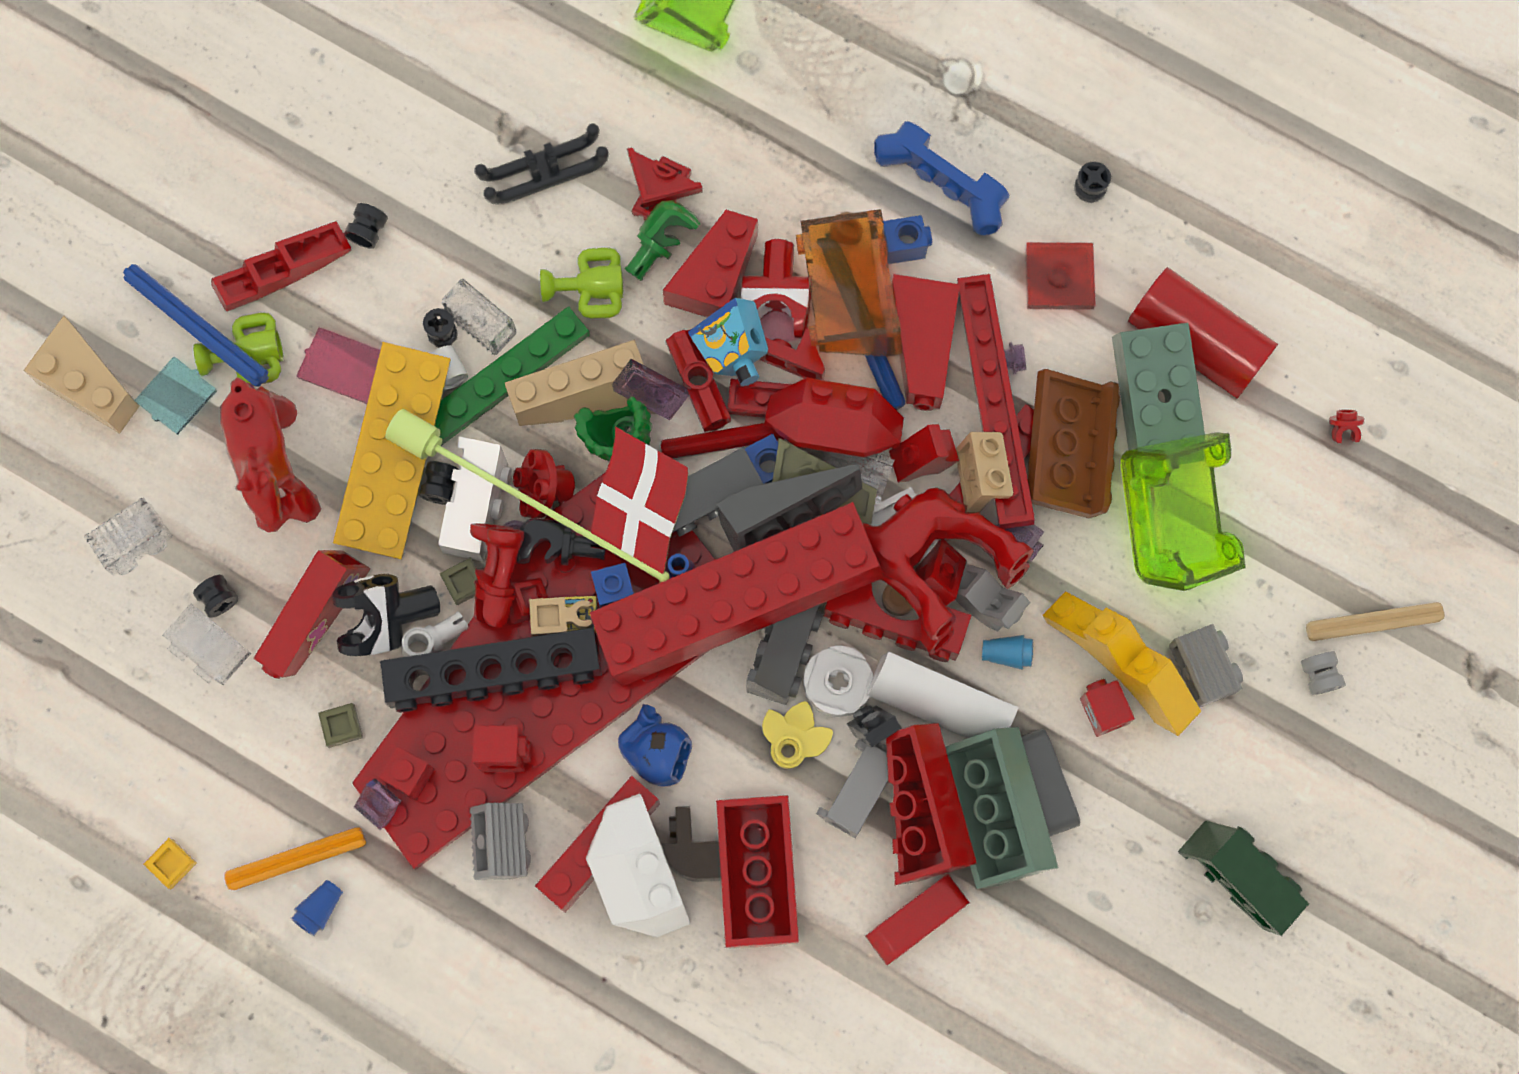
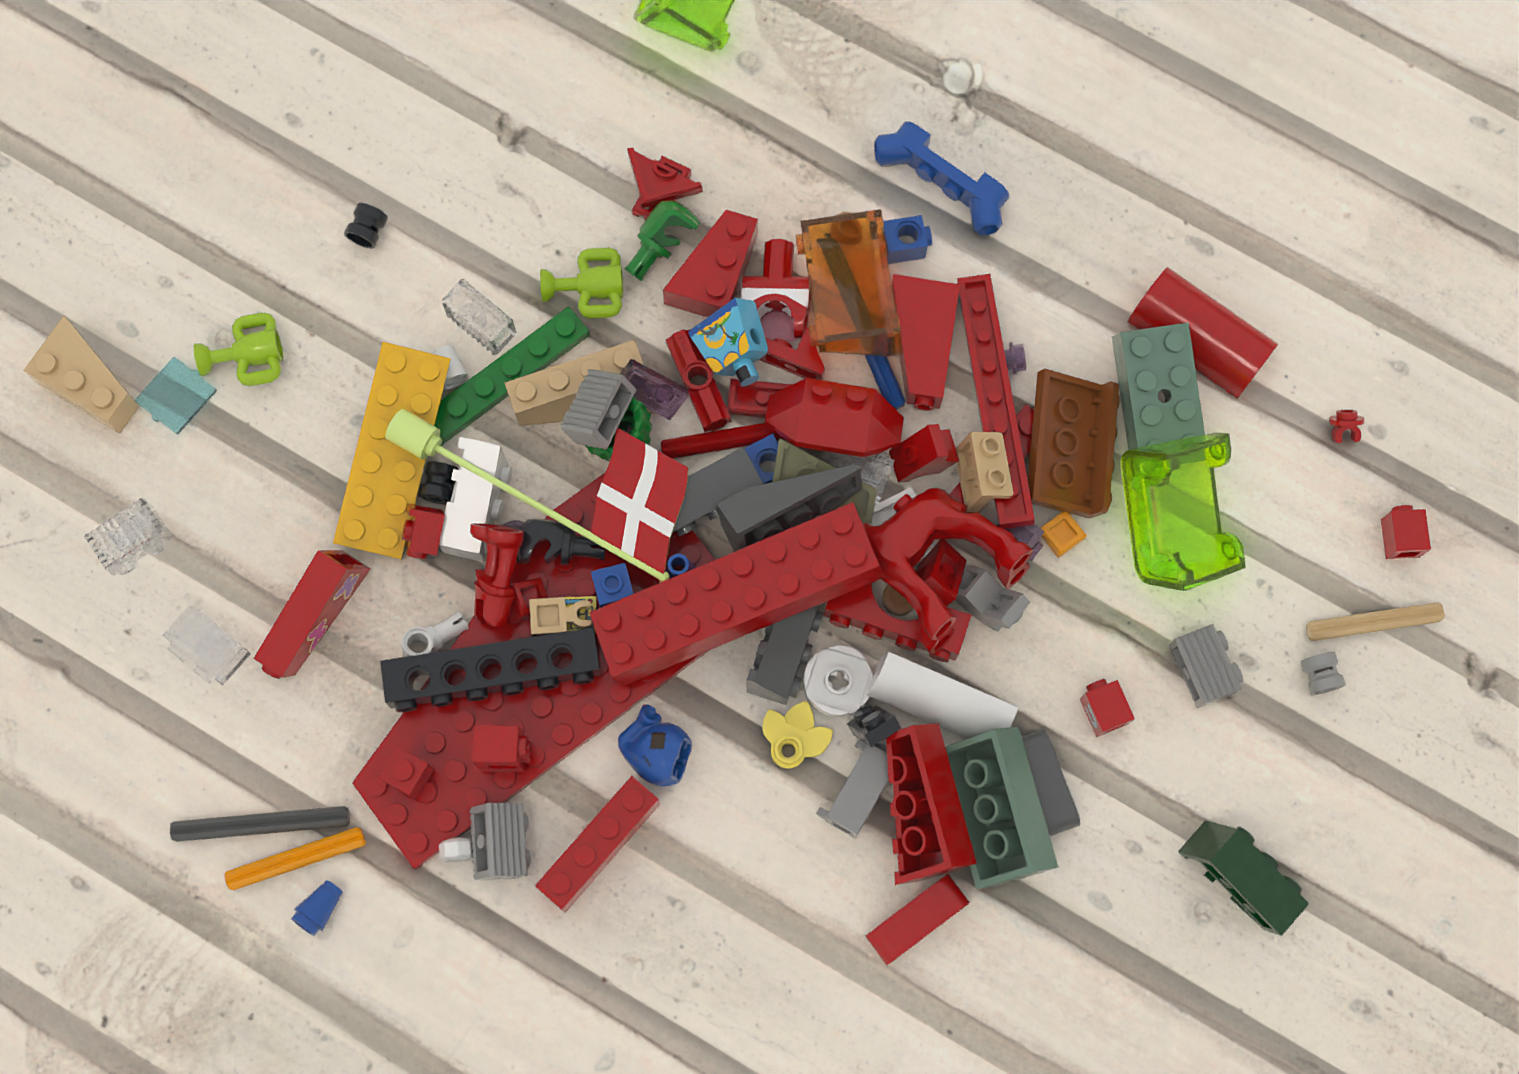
(170, 863): yellow tile -> none
(196, 325): blue axle -> none
(215, 595): black wheel -> none
(258, 455): red animal -> none
(259, 823): none -> dark grey axle
(281, 267): red slope -> none
(340, 365): clear pink piece -> none
(340, 725): olive tile -> none
(377, 804): clear purple plate -> none
(382, 612): black connector -> none
(423, 530): none -> red brick
(431, 326): black bush -> none
(456, 849): none -> white tile
(460, 581): olive tile -> none
(542, 482): red plate -> none
(543, 168): black piece -> none
(598, 408): none -> light grey brick
(634, 871): white wedge -> none
(691, 859): dark brown brick -> none
(757, 872): red brick -> none
(1009, 651): dark azure cone -> none
(1060, 275): clear red plate -> none
(1062, 534): none -> light orange tile
(1092, 174): black wheel -> none
(1122, 651): yellow arch -> none
(1405, 533): none -> red brick

